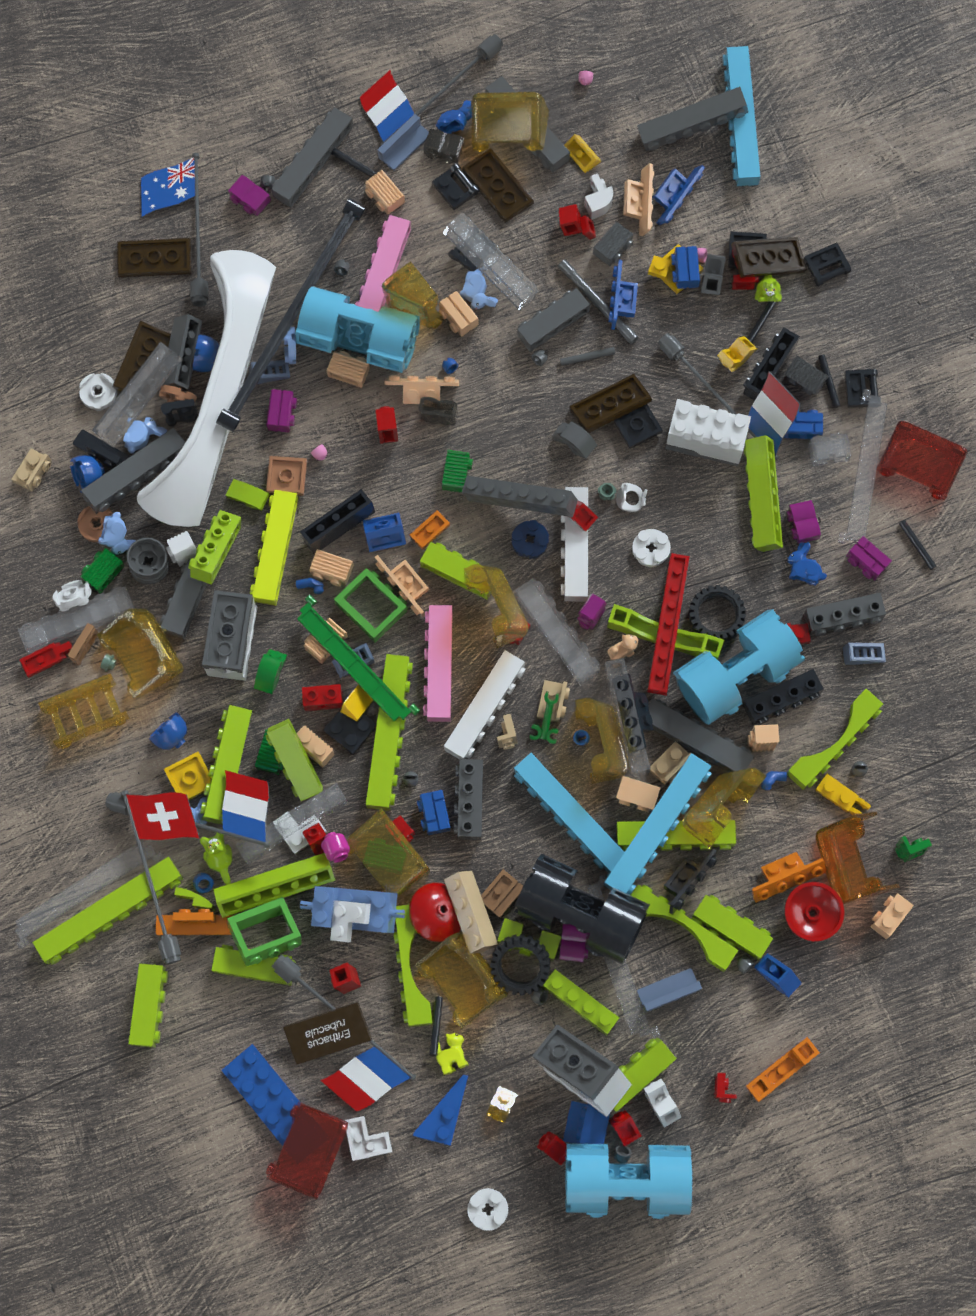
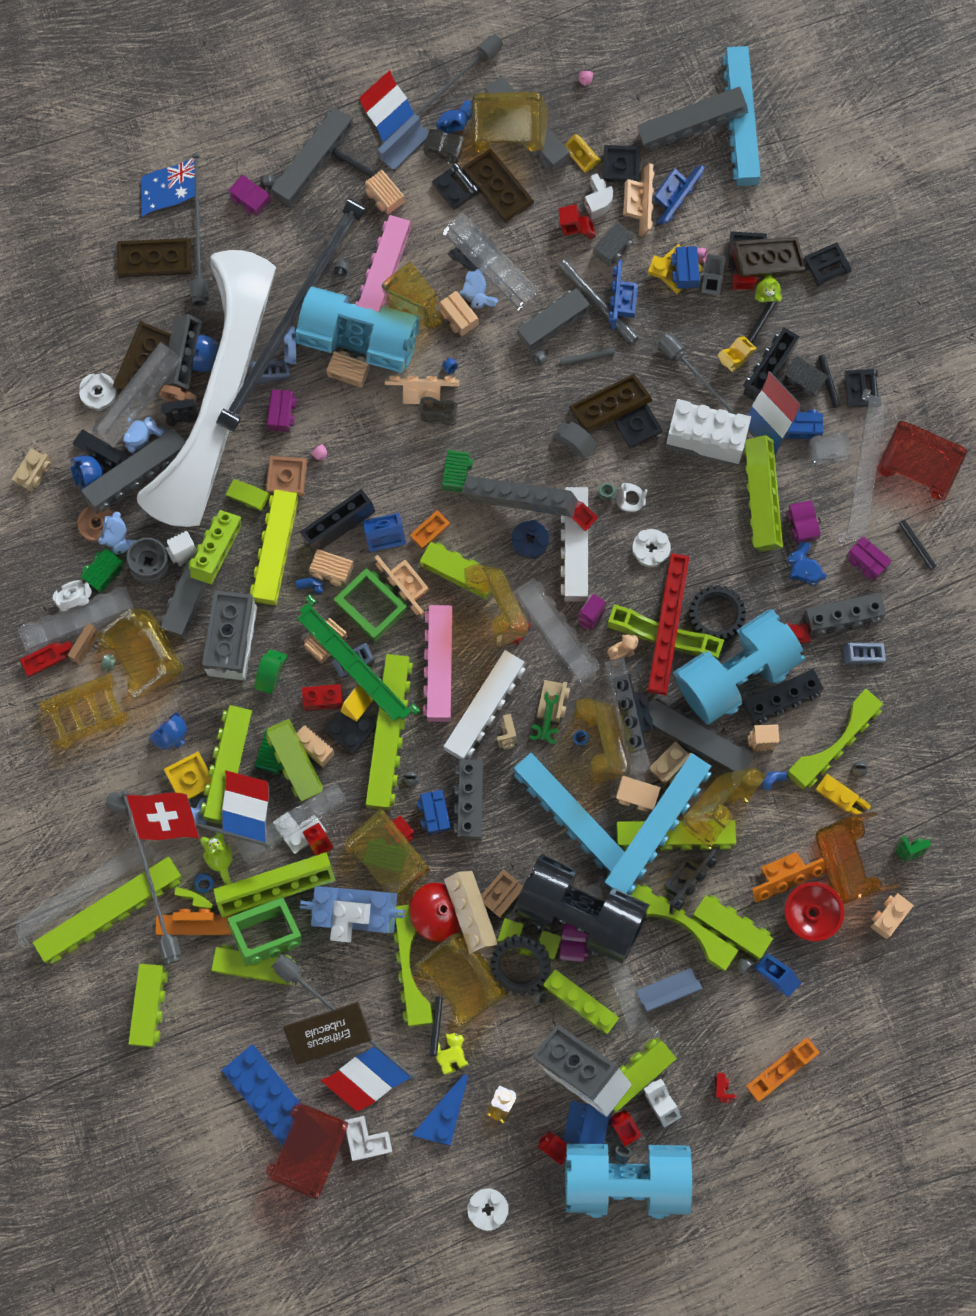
(335, 847): dark pink head -> none
(345, 978): red brick -> none
(386, 424): red brick -> none
(621, 163): none -> black plate

